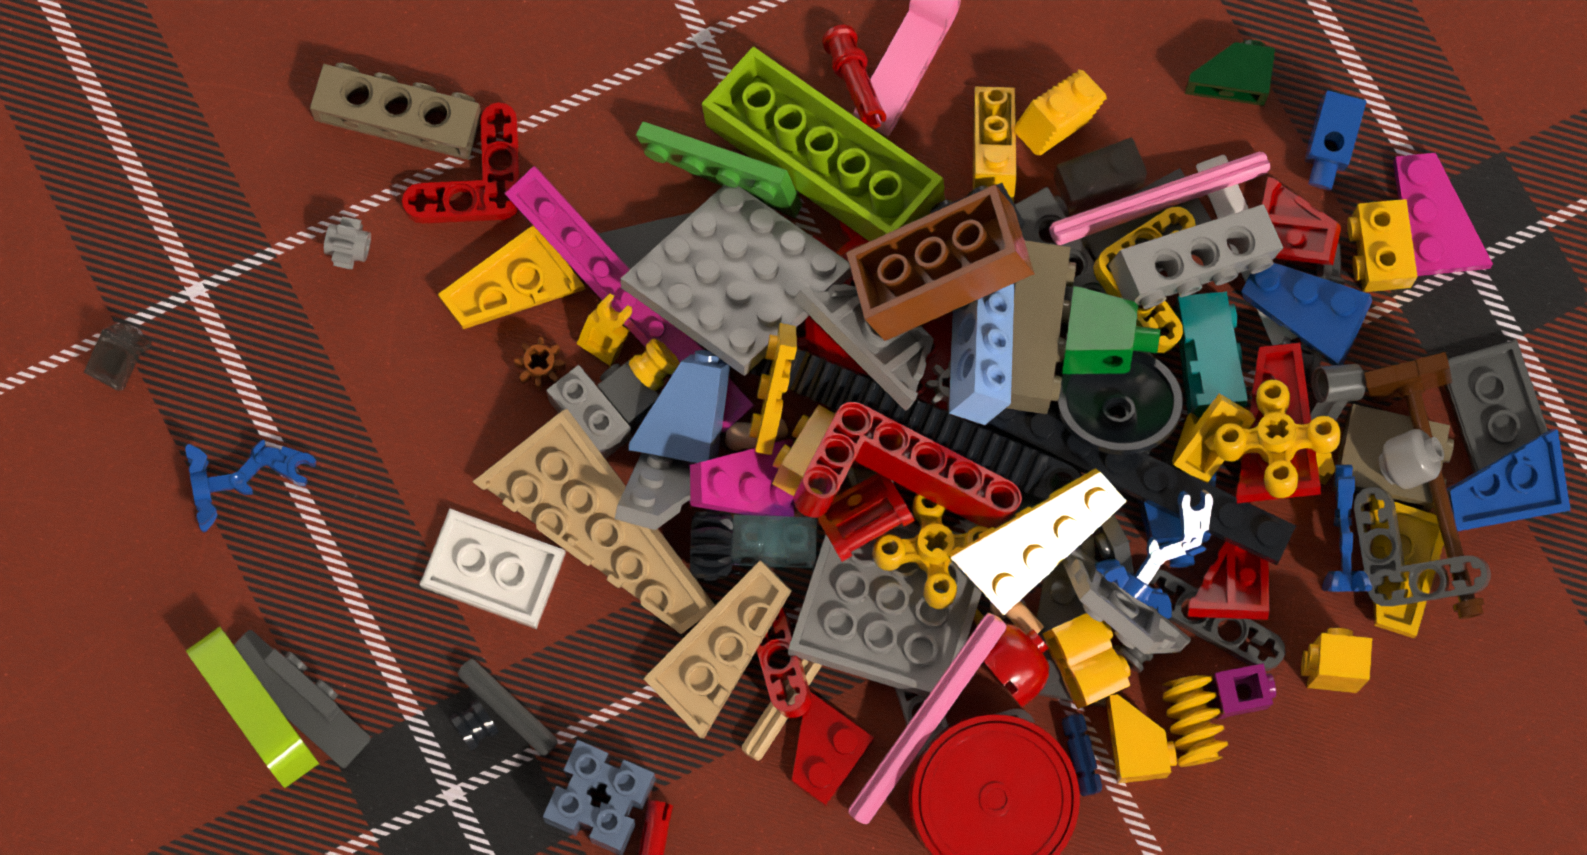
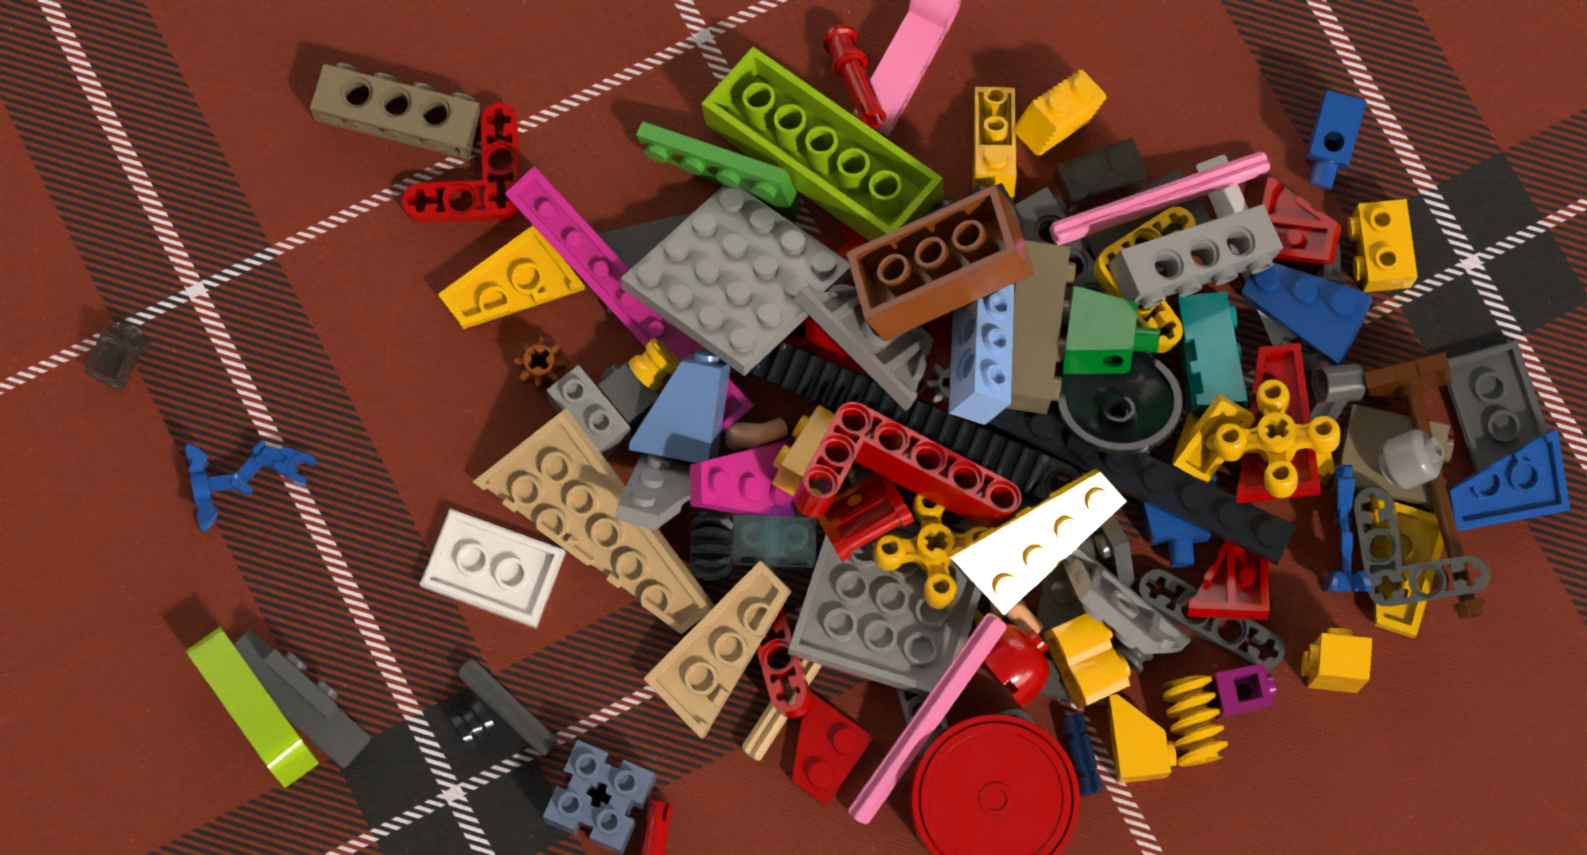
(347, 242): light grey gear -> none
(604, 331): yellow plate -> none
(771, 386): yellow wing -> none
(1193, 523): piece -> none
(1235, 74): dark green slope -> none
(1438, 222): dark pink wing -> none

